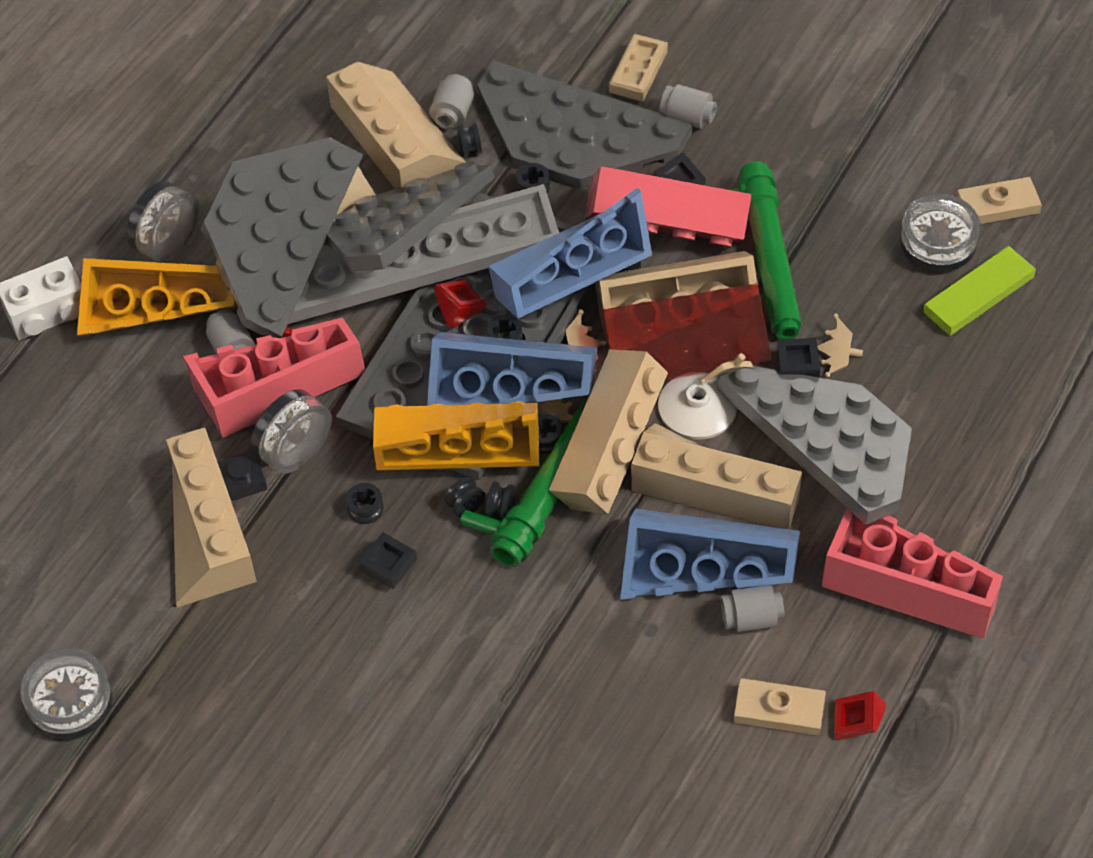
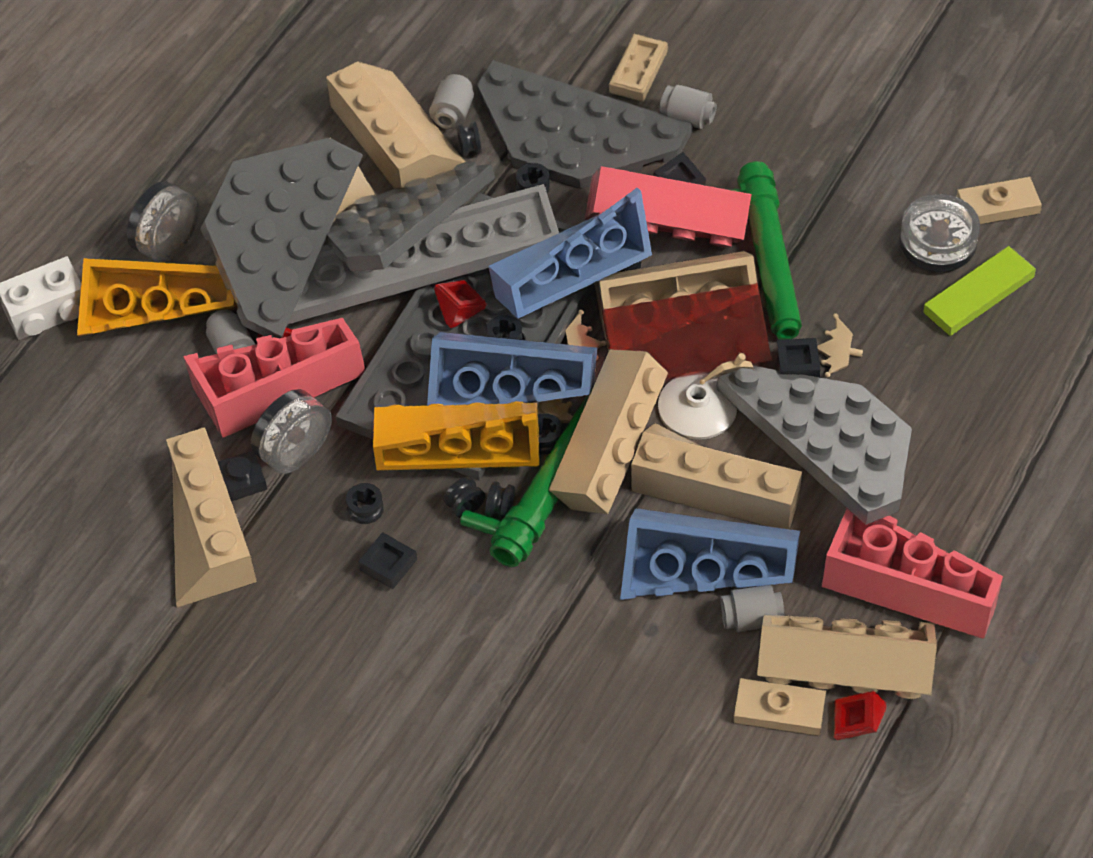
(66, 694): clear piece -> none
(848, 654): none -> tan wedge

